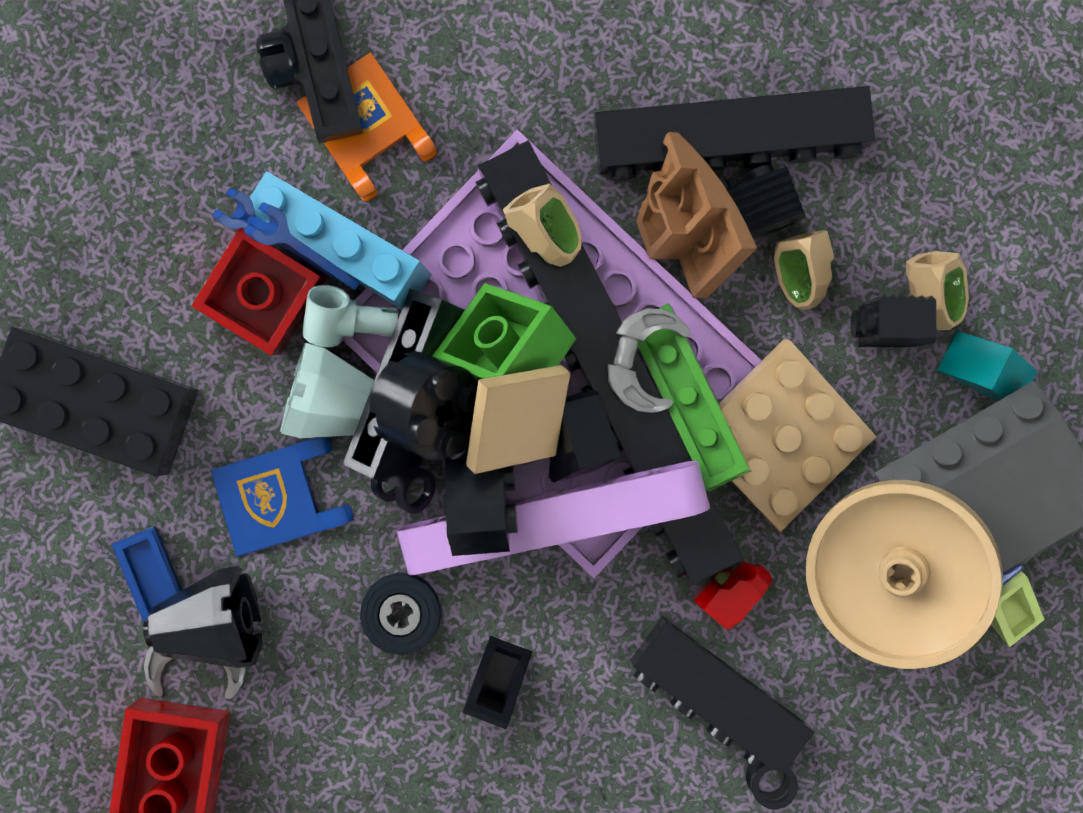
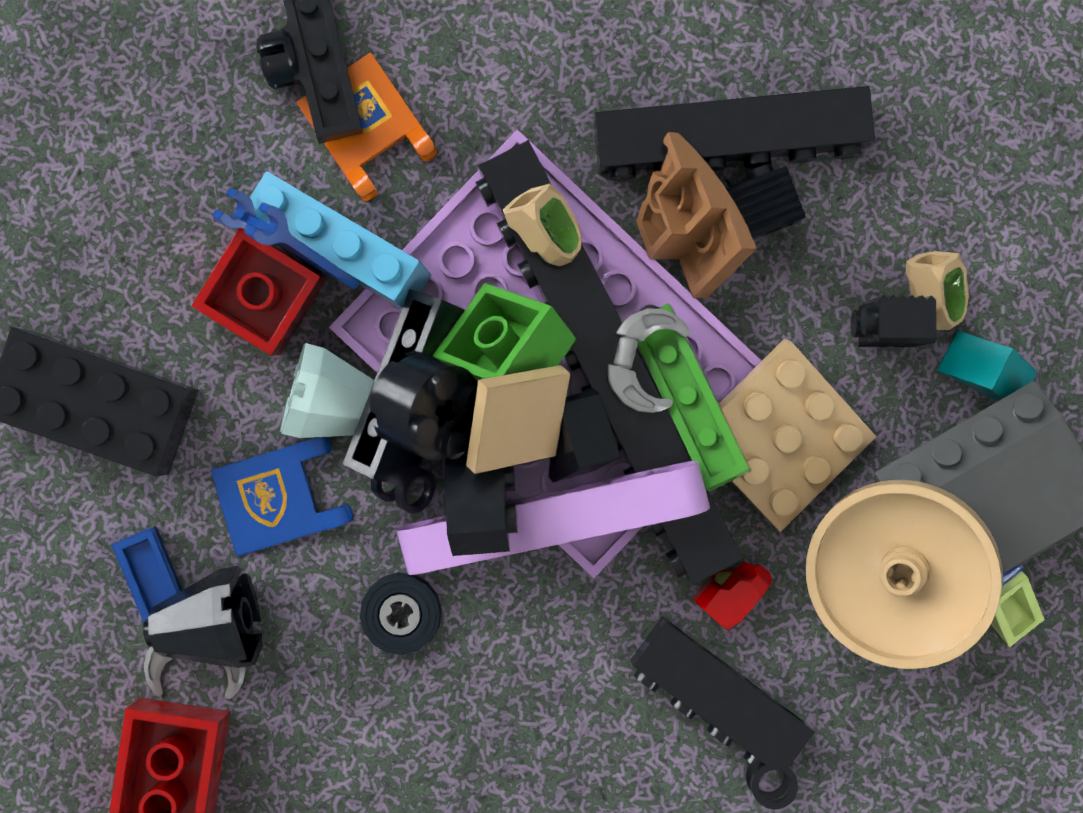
(333, 315): light aqua pin -> none
(497, 682): black slope -> none
(804, 267): tan rock -> none

